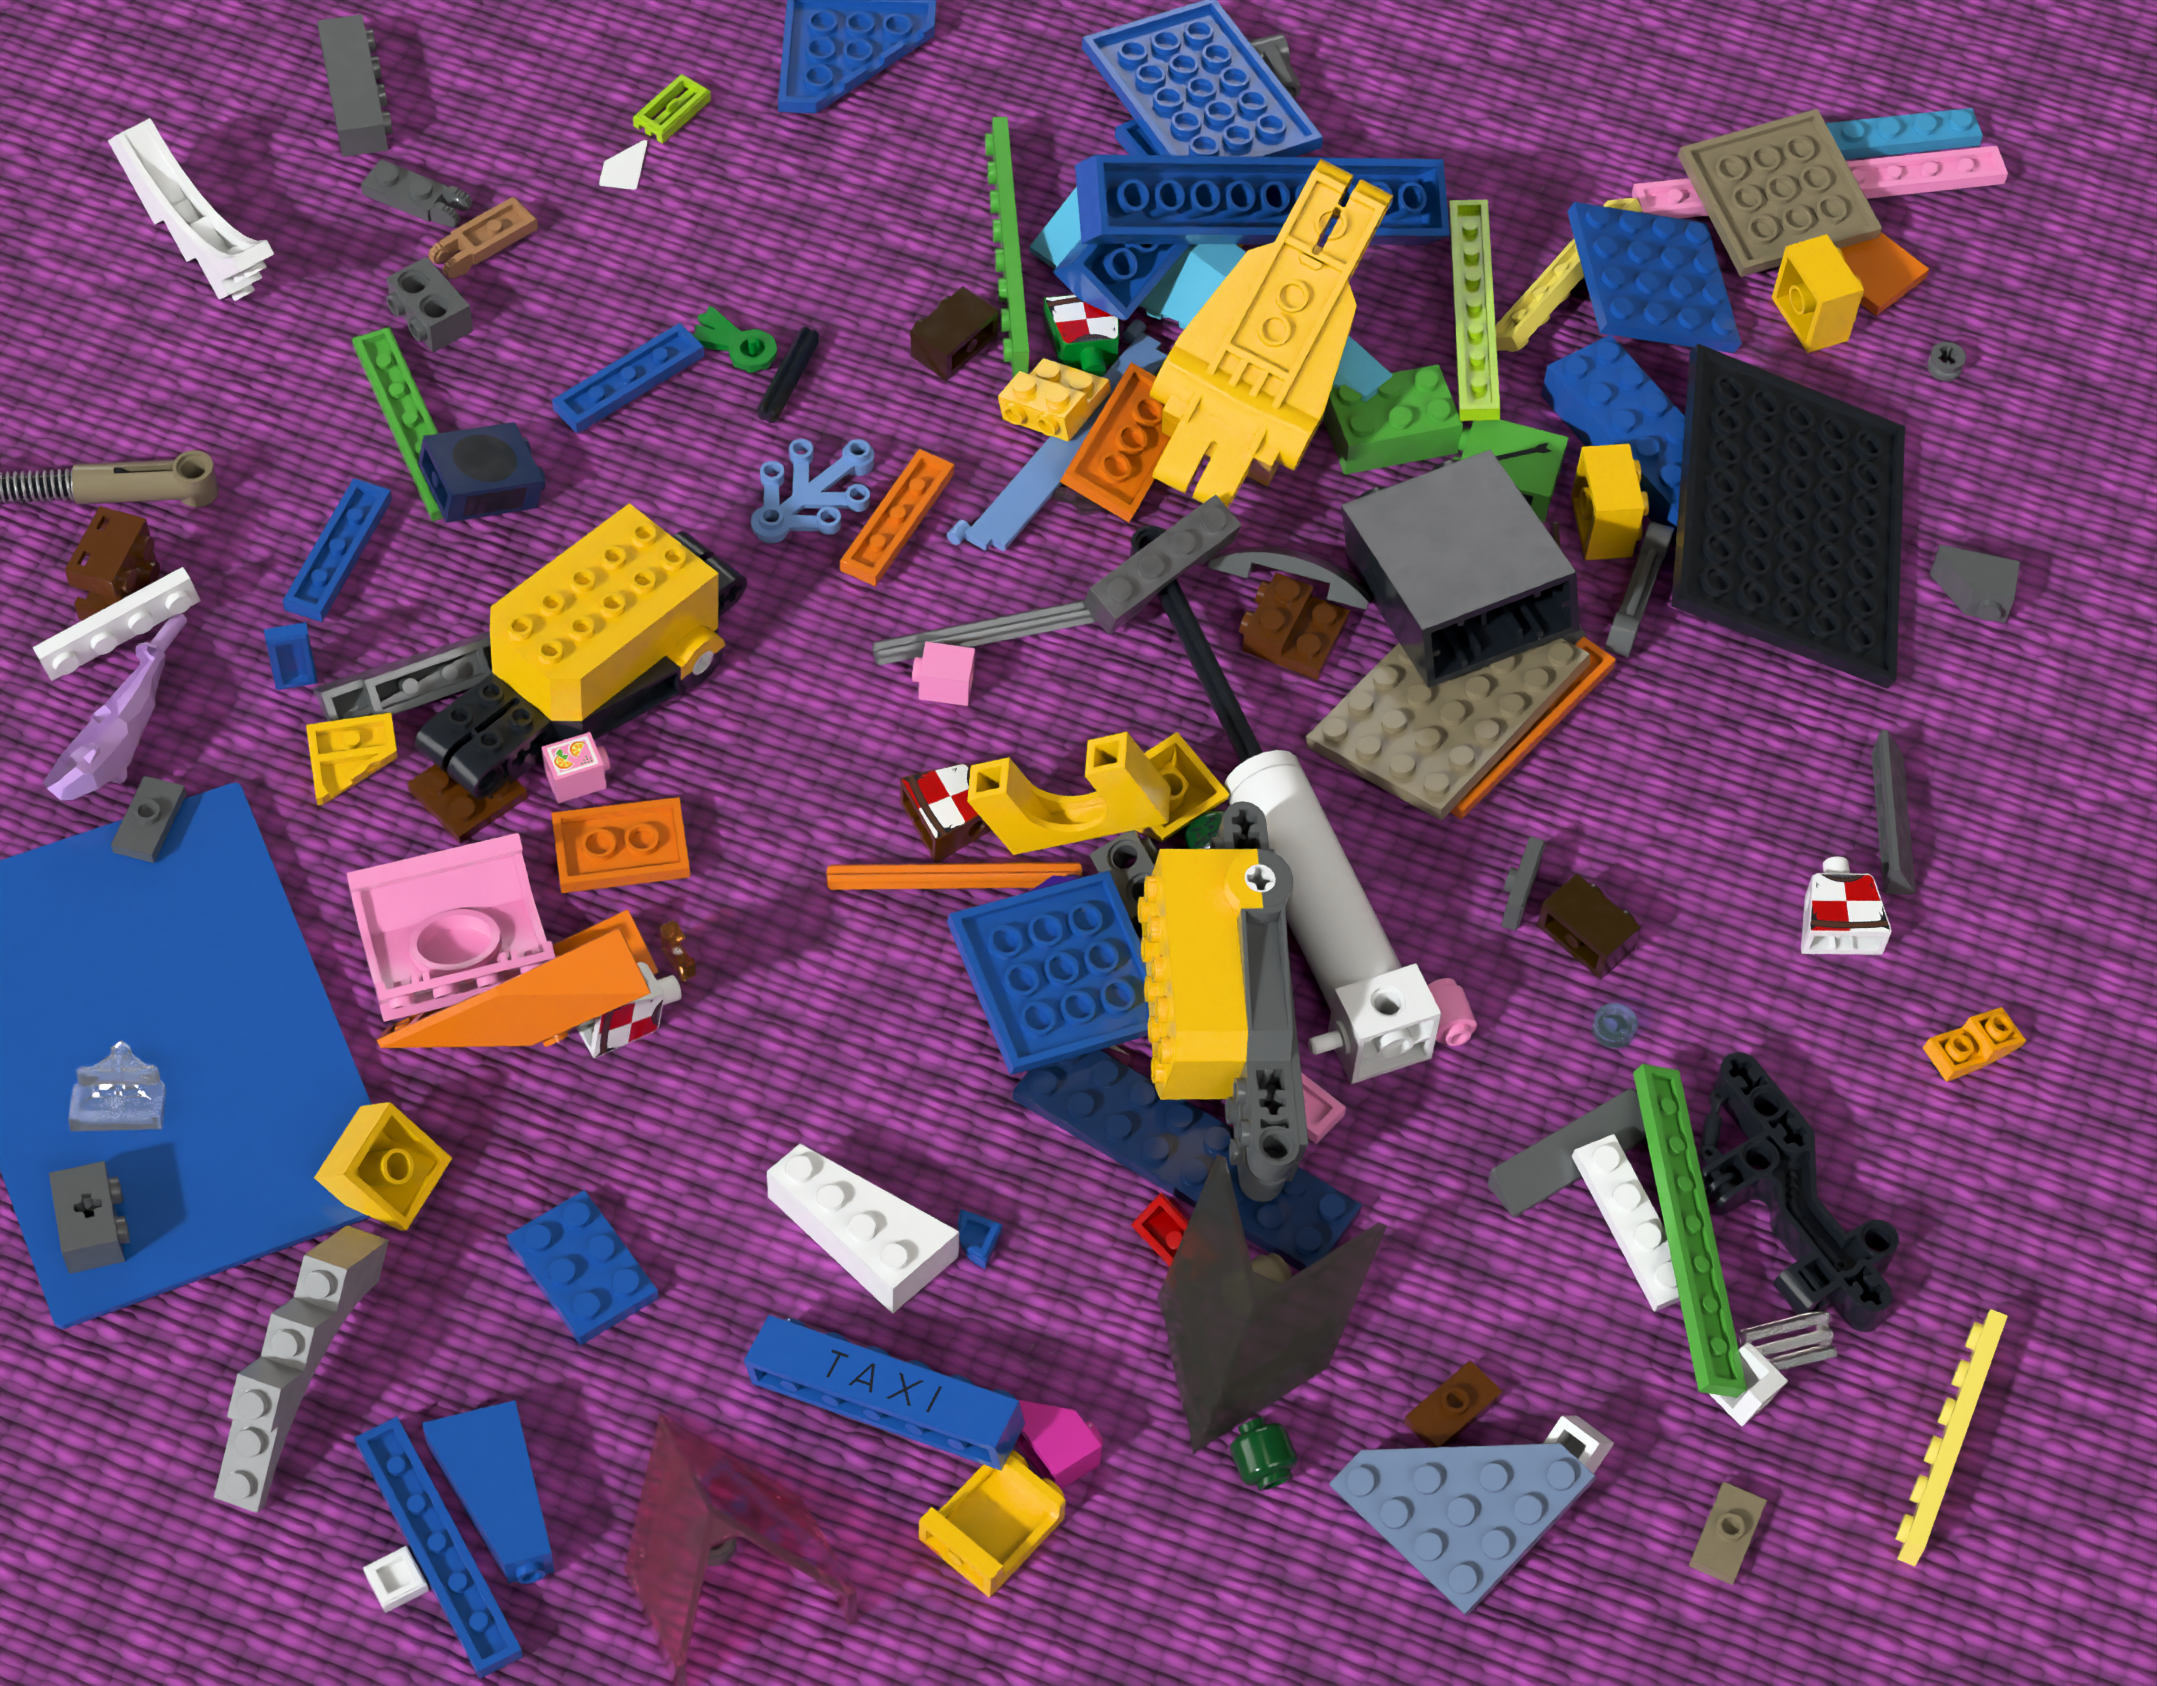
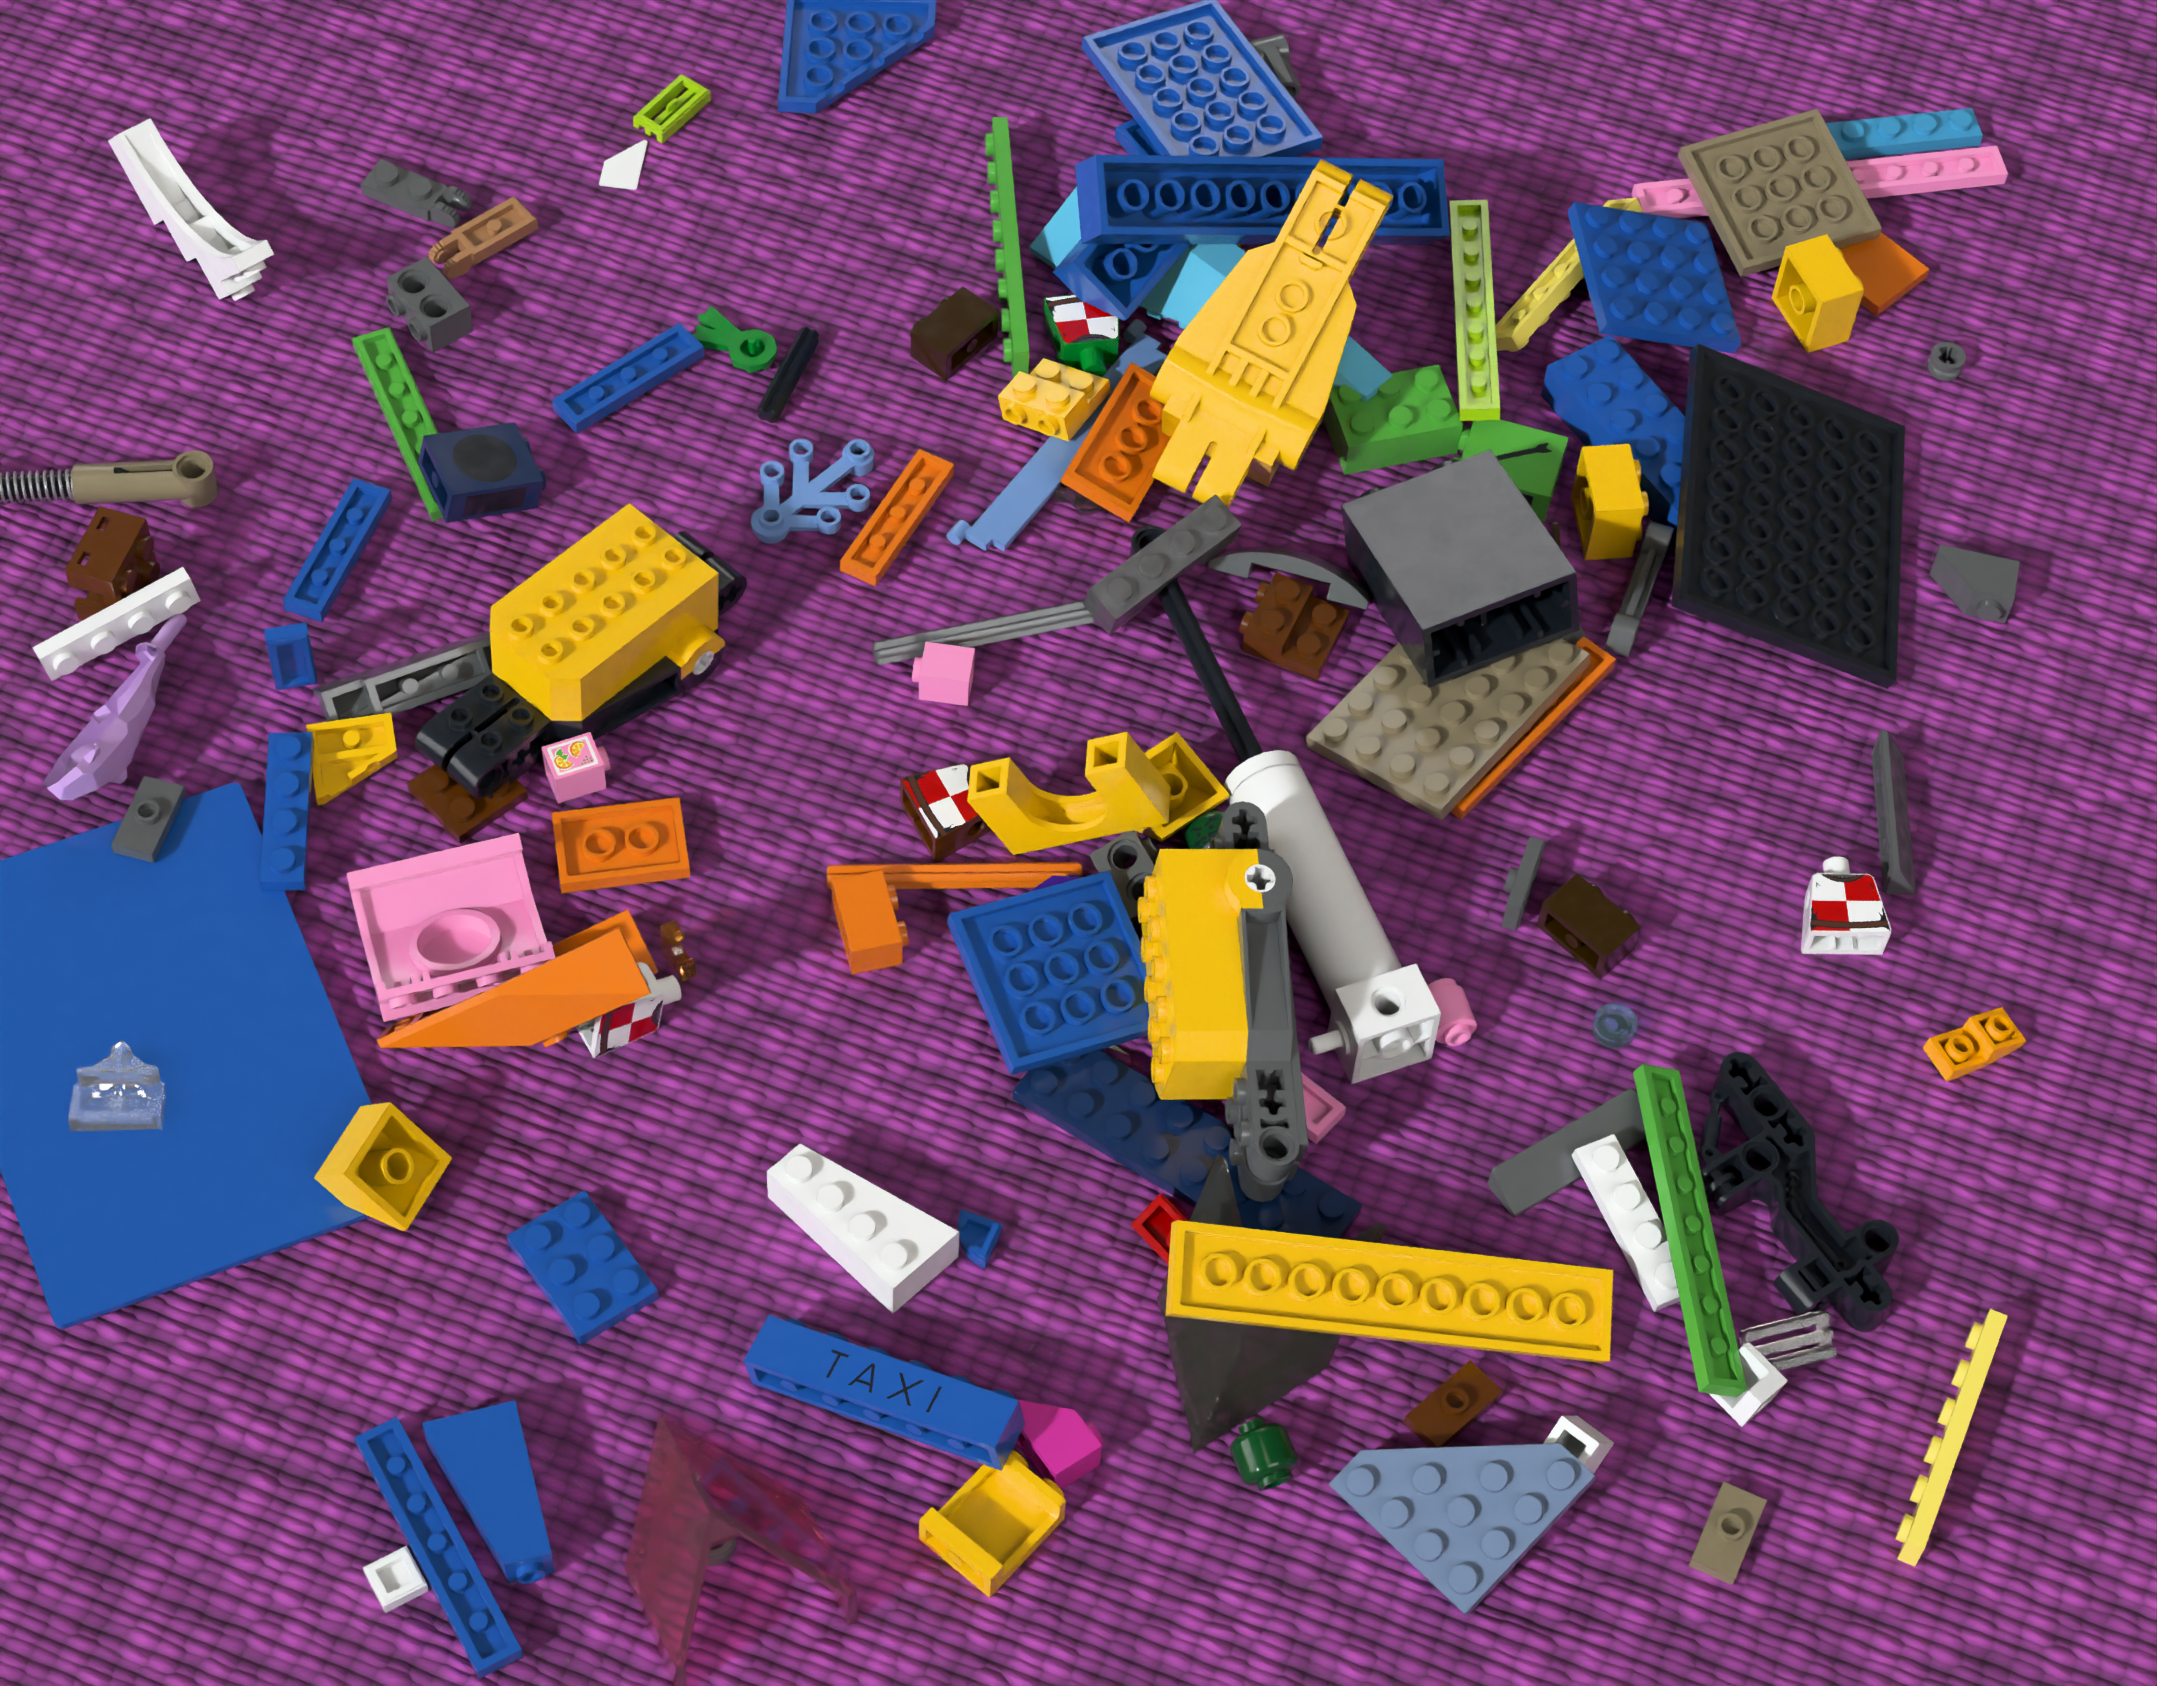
(84, 1239): dark grey brick -> none
(287, 811): none -> blue plate
(296, 1339): light grey arch -> none
(353, 85): dark grey brick -> none
(868, 921): none -> orange brick
(1388, 1292): none -> yellow plate

